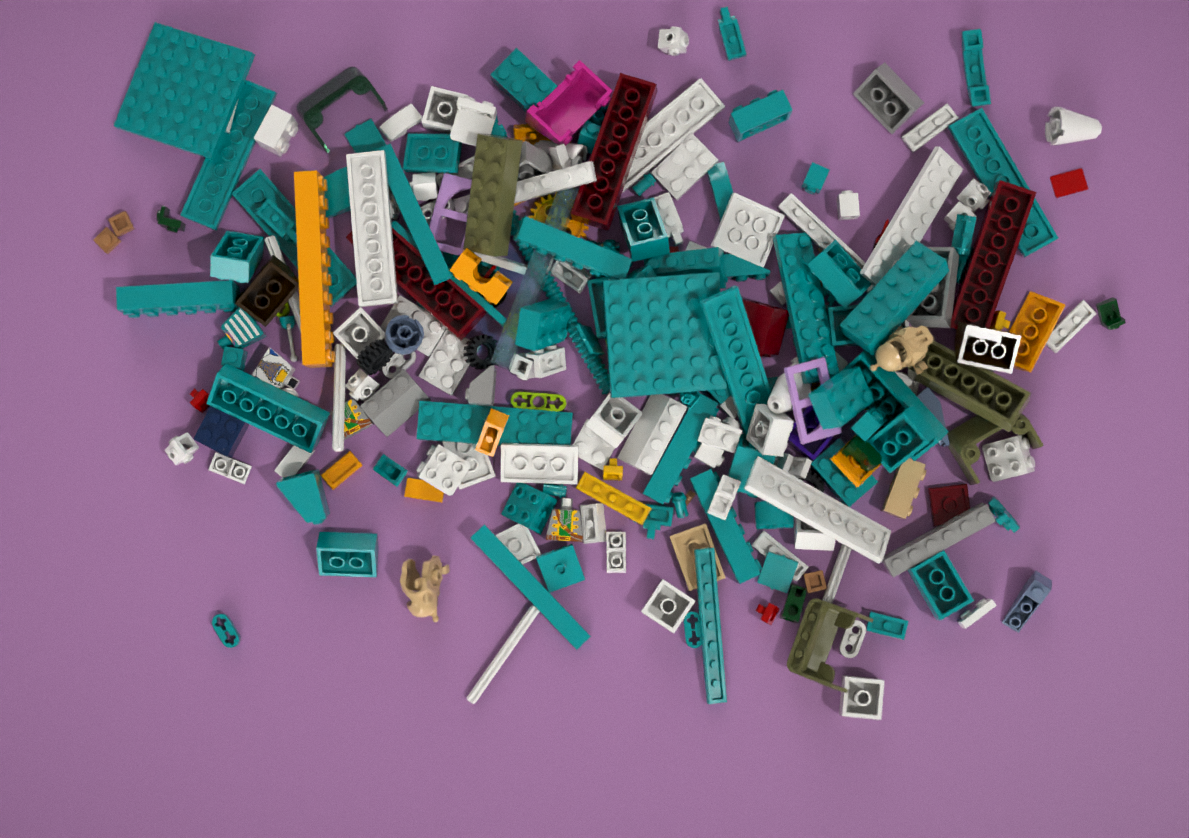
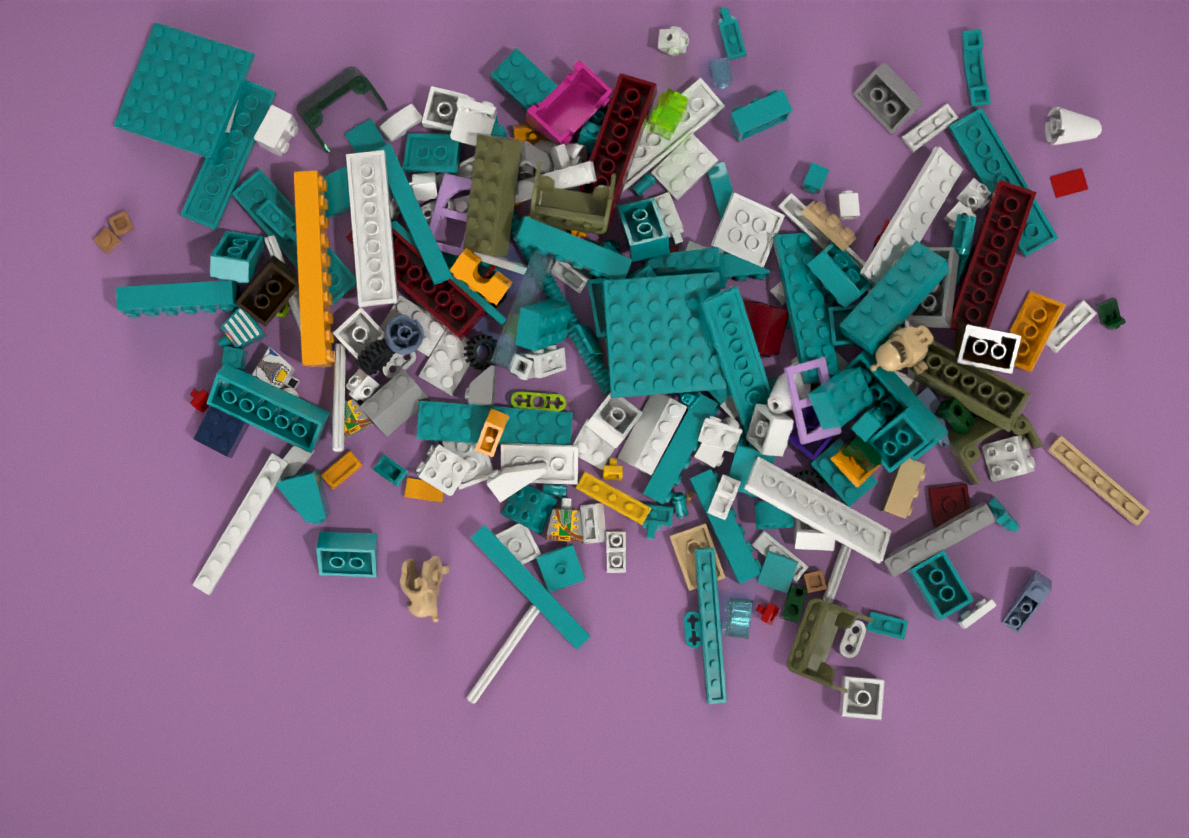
(171, 224): dark green bracket -> none
(181, 449): white brick -> none
(230, 468): white slope -> none
(230, 627): teal beam -> none
(240, 524): none -> white plate
(288, 323): hinge -> none
(512, 479): none -> white slope
(571, 208): none -> olive windscreen
(668, 114): none -> clear neon green brick
(668, 606): white brick -> none
(720, 73): none -> clear light blue brick
(738, 618): none -> clear light blue brick
(793, 465): white slope -> none
(829, 224): none -> tan plate
(956, 415): none -> dark green leg
(999, 321): yellow tile -> none
(1098, 480): none -> tan plate

